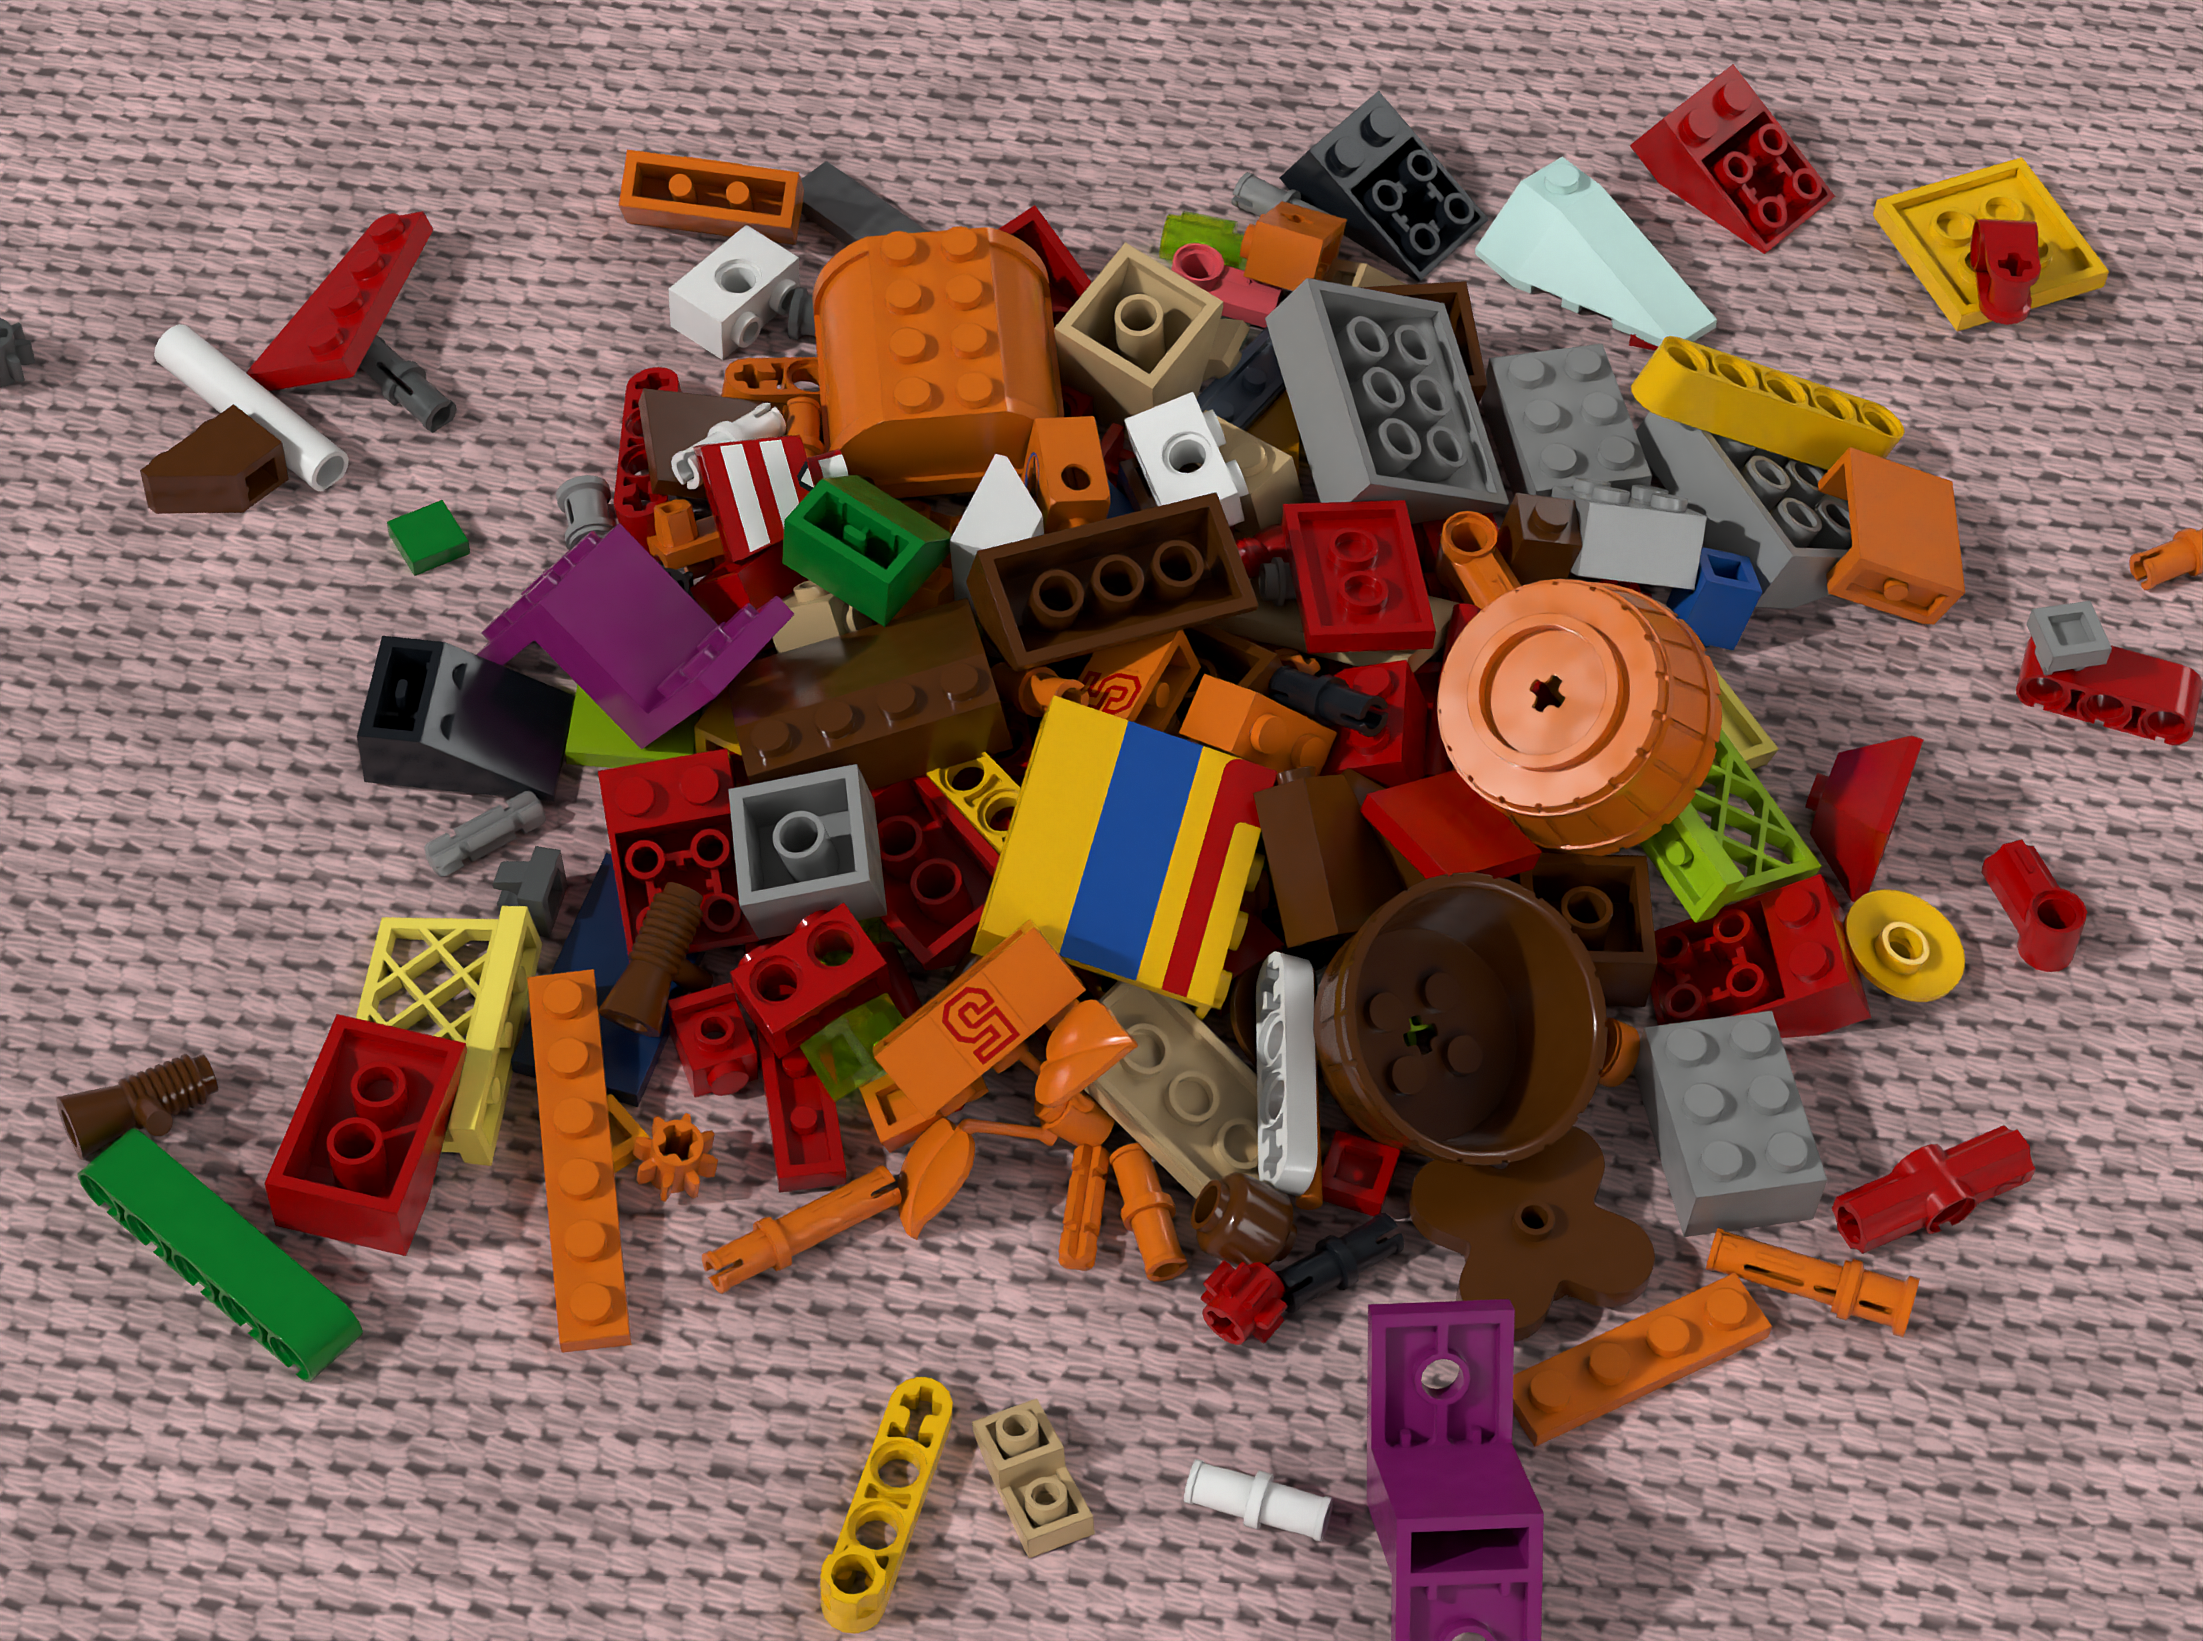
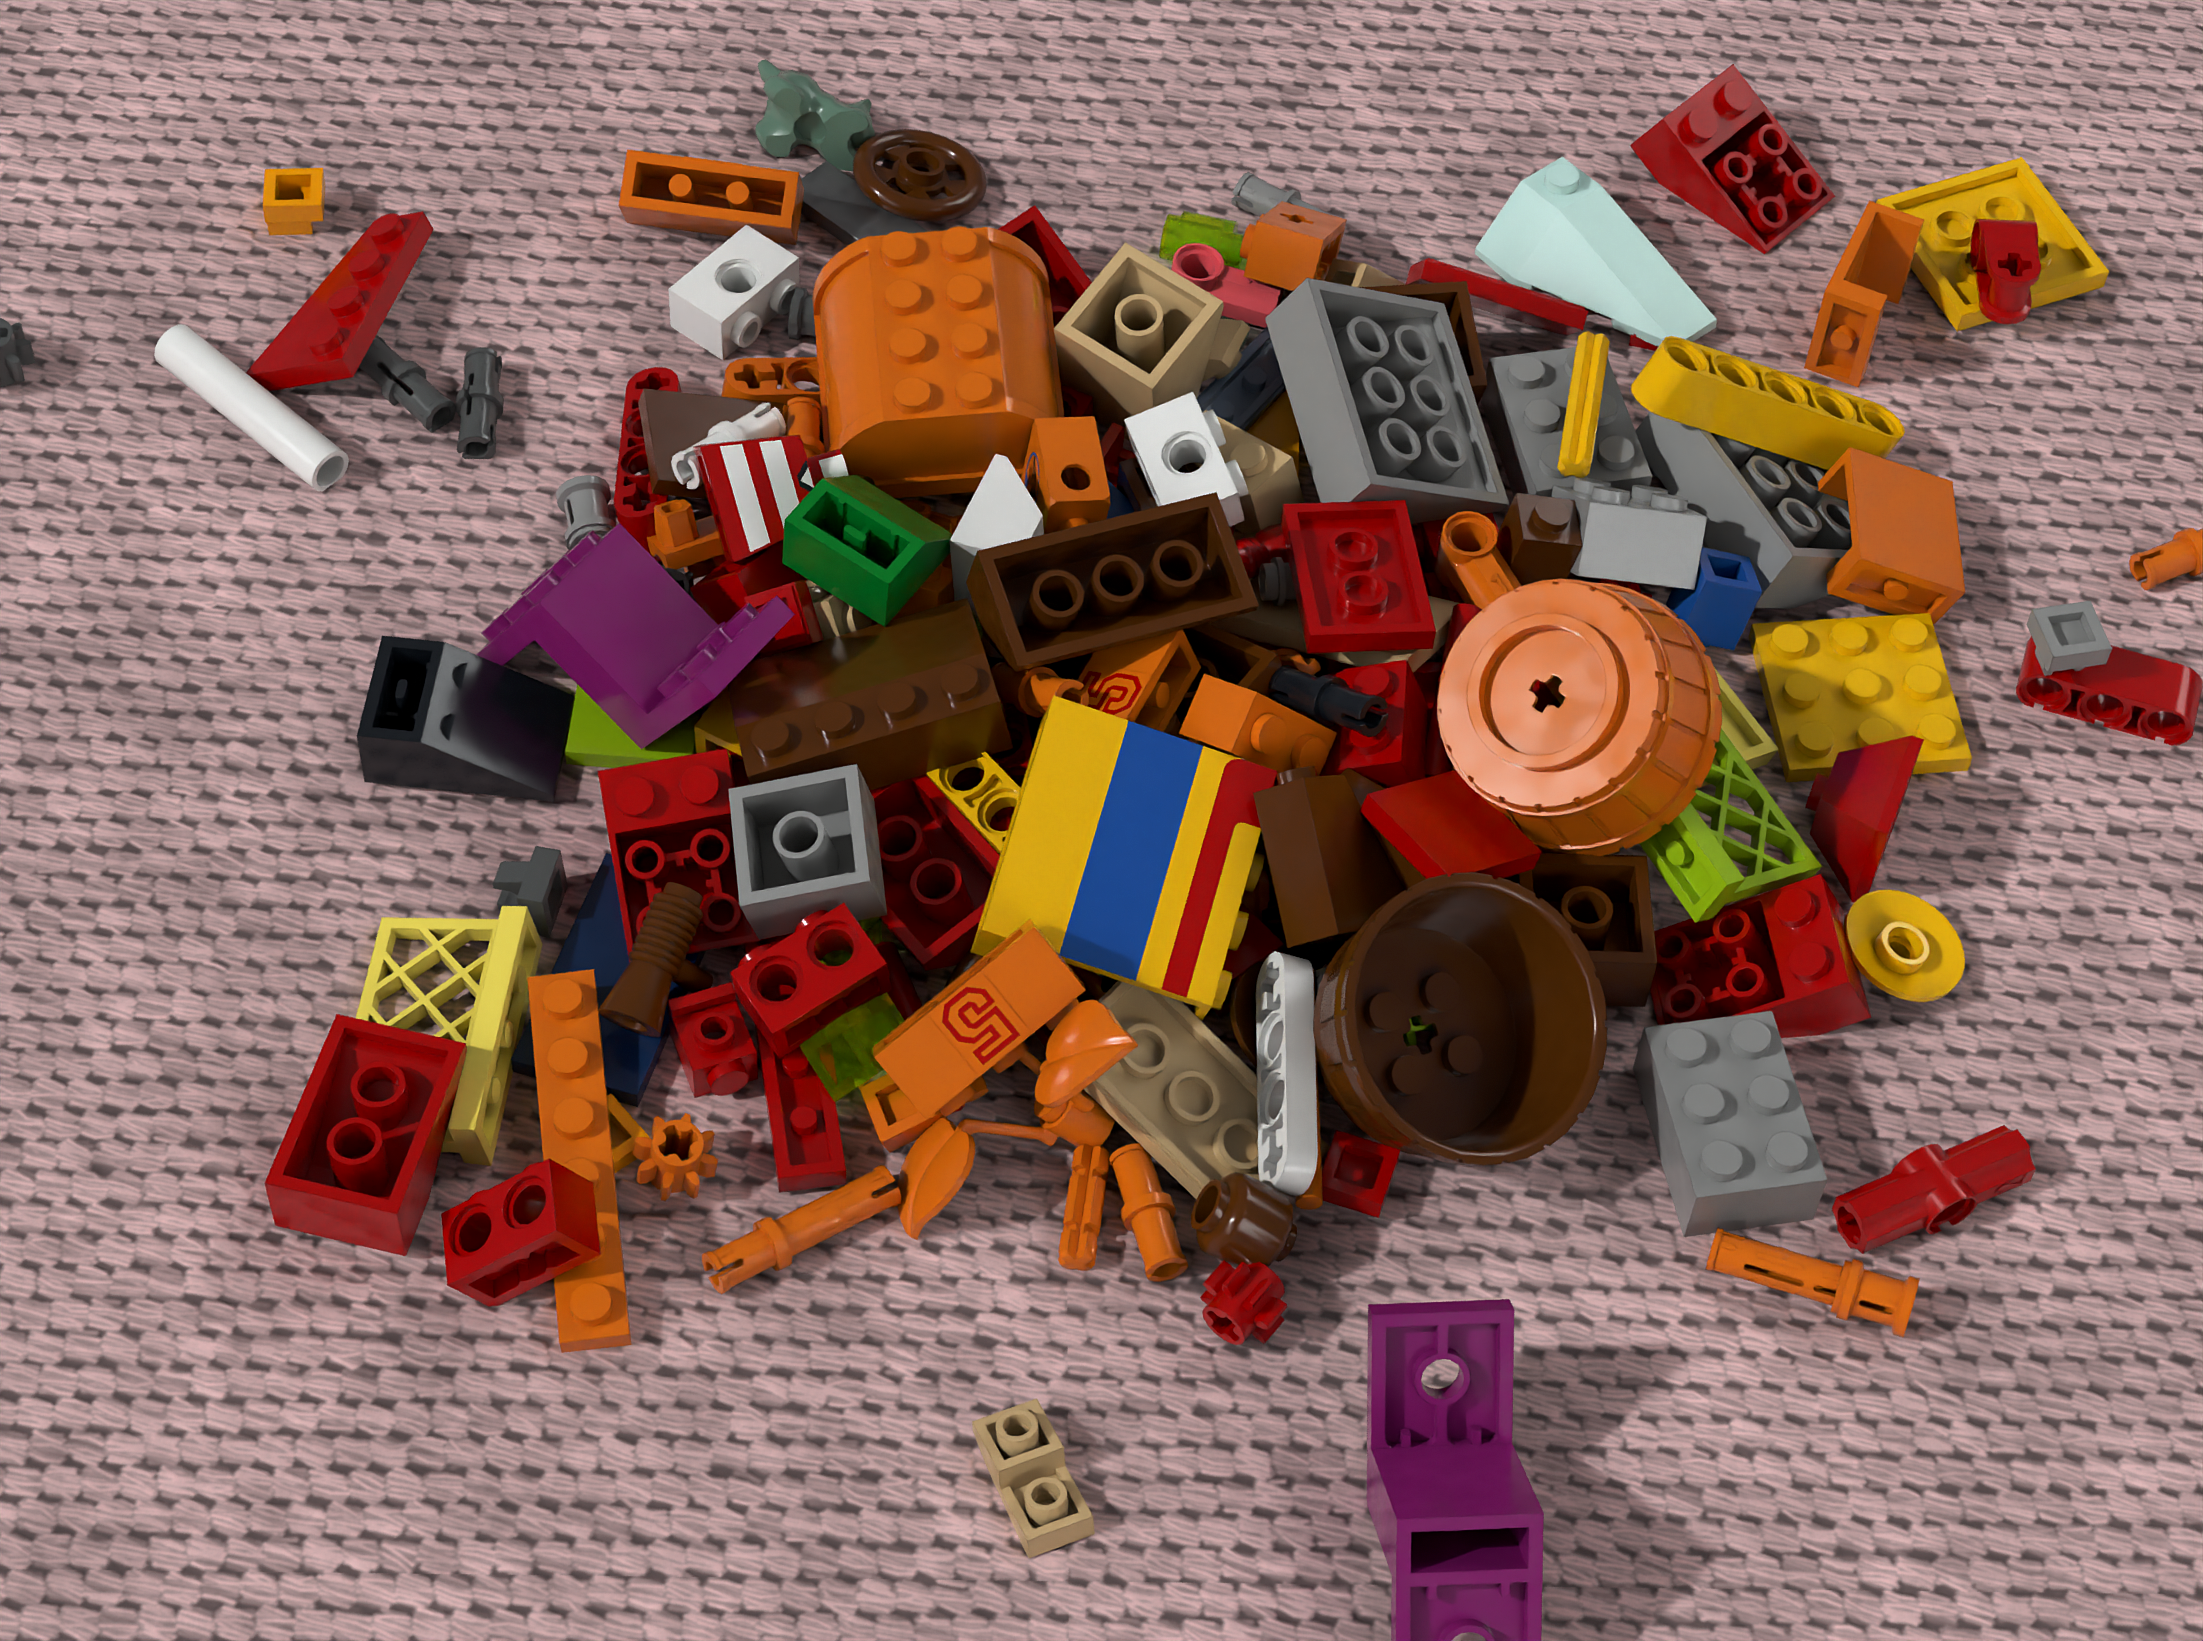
(140, 1102): reddish brown piece -> none
(216, 468): reddish brown slope -> none
(223, 1252): green beam -> none
(293, 200): none -> light orange piece
(428, 537): green tile -> none
(479, 404): none -> dark grey pin
(485, 833): light grey axle -> none
(520, 1233): none -> red brick
(801, 628): none -> red tile
(809, 116): none -> sand green animal
(881, 1502): yellow beam -> none
(920, 173): none -> reddish brown plate
(1258, 1500): white pin -> none
(1339, 1261): black pin -> none
(1387, 189): black slope -> none
(1504, 298): none -> red tile
(1534, 1231): reddish brown plant -> none
(1583, 405): none -> yellow axle
(1621, 1053): orange tile -> none
(1636, 1358): orange plate -> none
(1853, 303): none -> orange panel
(1854, 687): none -> yellow plate
(2041, 911): red piece -> none

